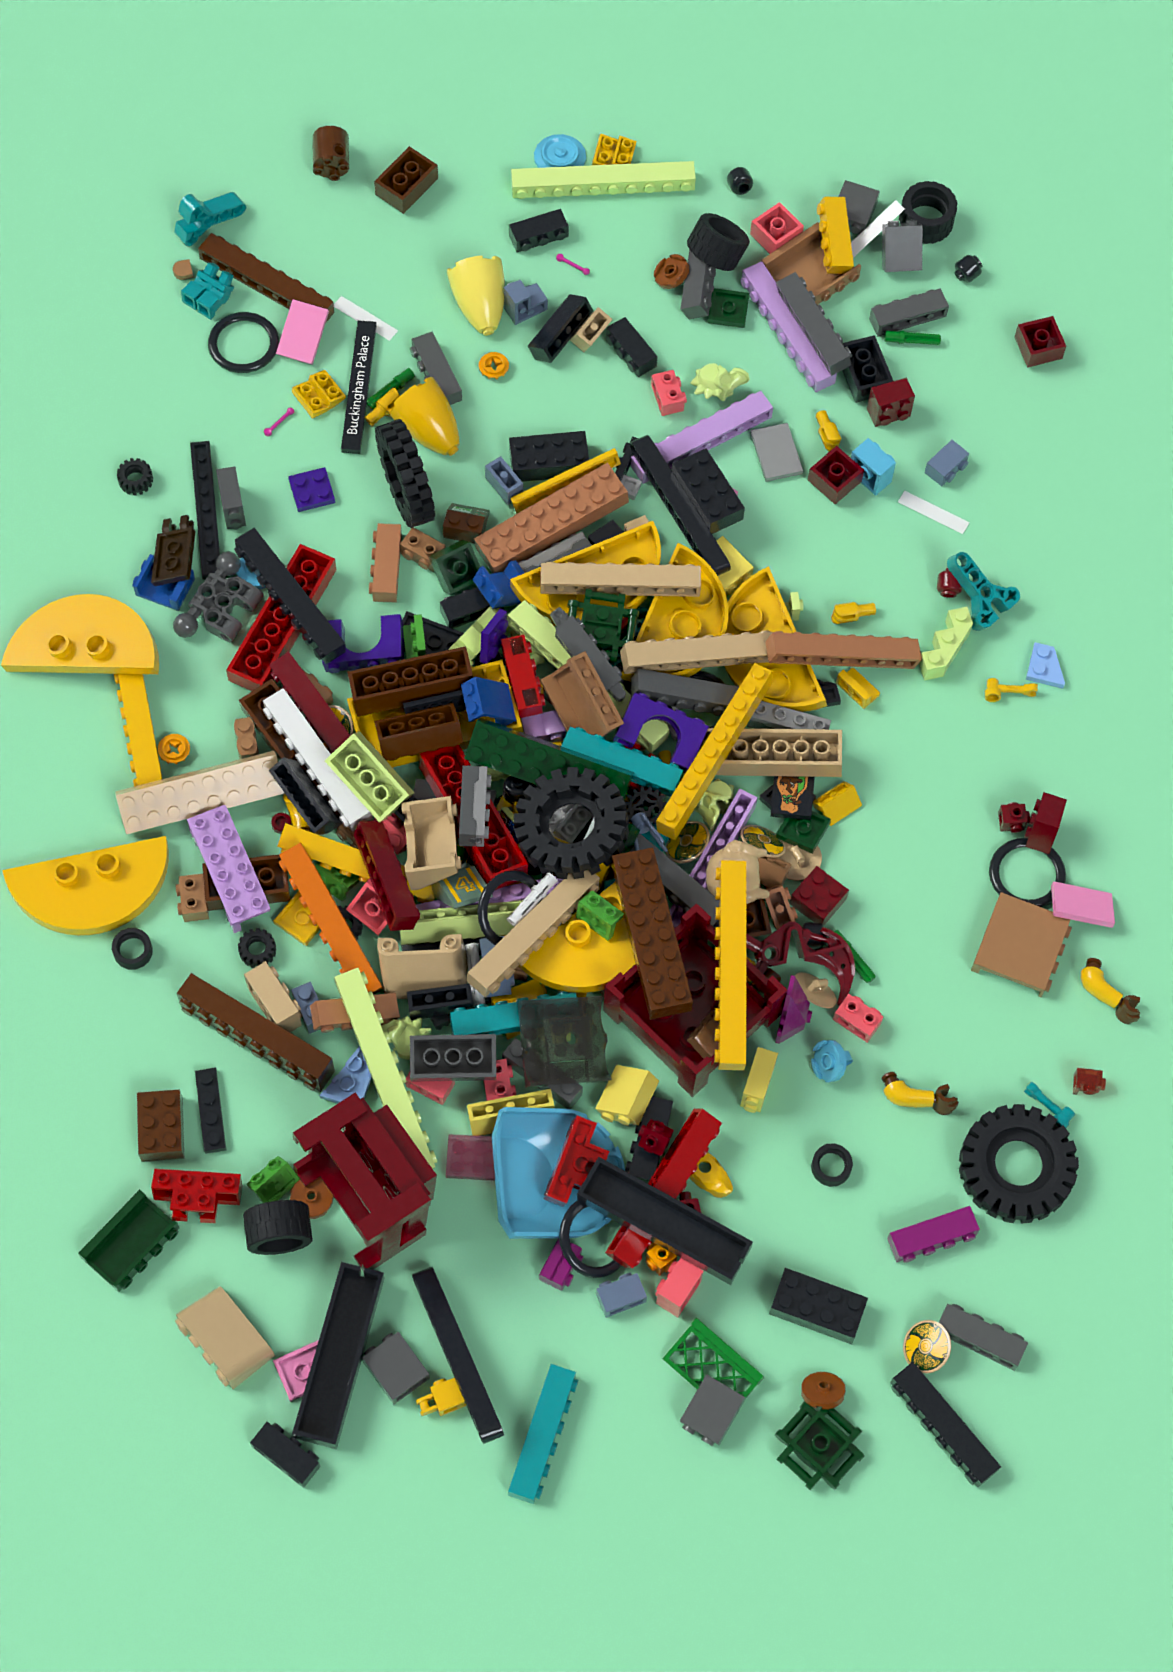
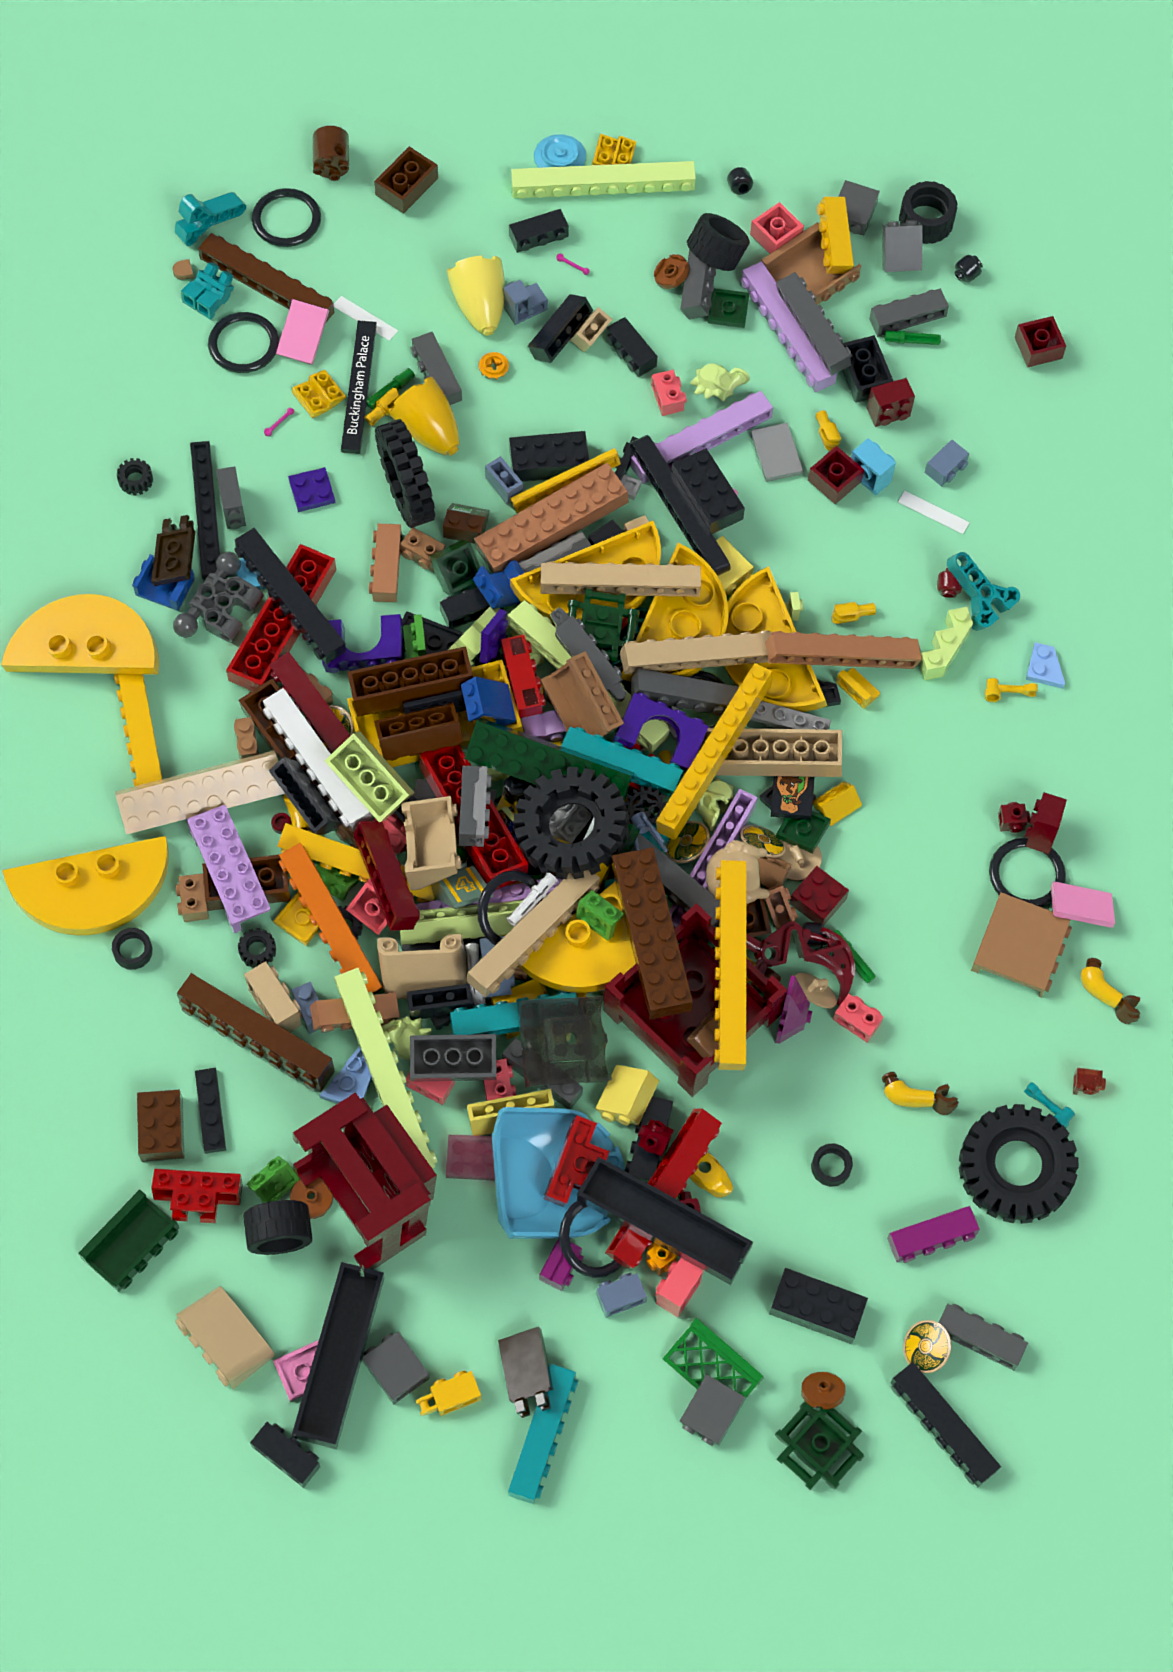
(176, 741): light orange gear -> none
(280, 193): none -> black wedge
(458, 1355): black beam -> none
(526, 1369): none -> tile
(758, 1080): light yellow brick -> none
(830, 1060): medium azure tile -> none
(875, 227): white sticker -> none

